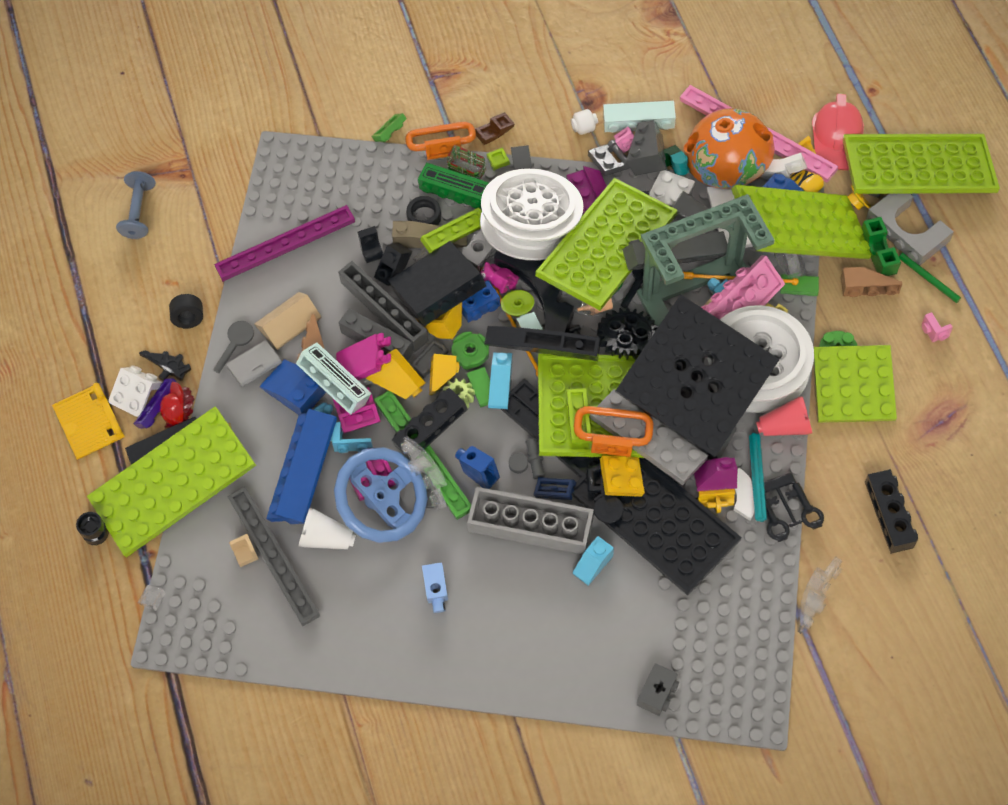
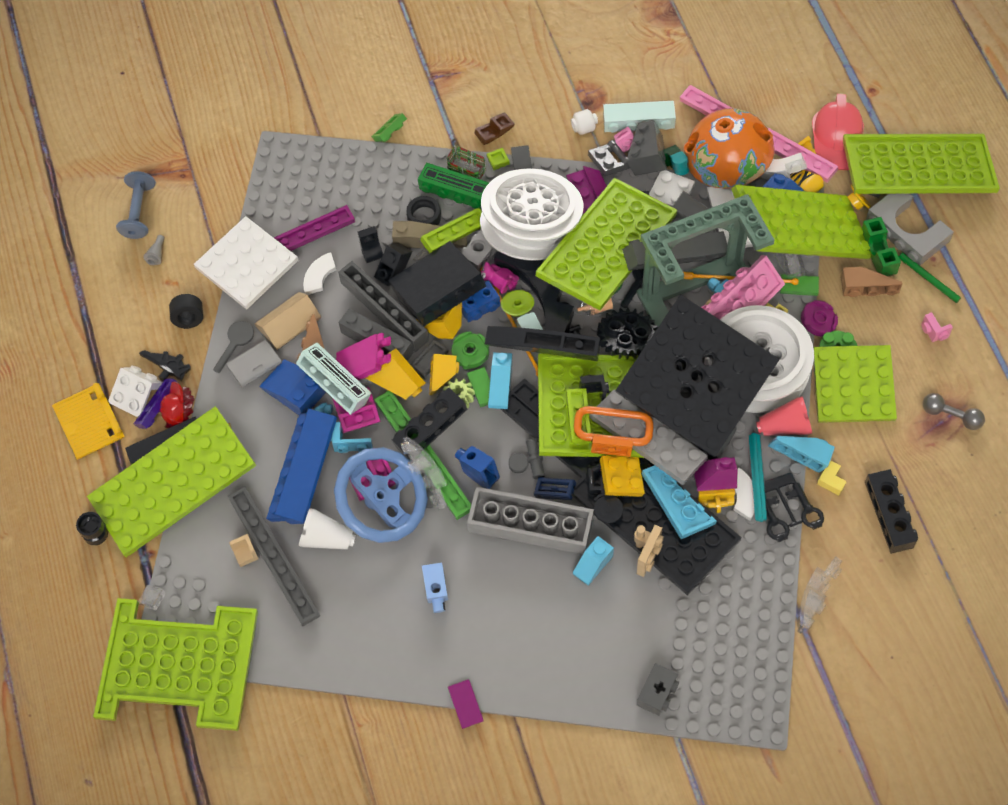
(154, 254): none -> light grey cone
(179, 664): none -> lime piece
(246, 262): none -> white plate
(317, 273): none -> white tile
(440, 147): orange bar -> none
(465, 704): none -> magenta sticker
(594, 384): none -> black bracket
(652, 545): none -> tan plate
(677, 504): none -> medium azure wing
(808, 451): none -> medium azure slope
(819, 318): none -> magenta tile
(829, 479): none -> light yellow piece
(972, 418): none -> flat silver piece

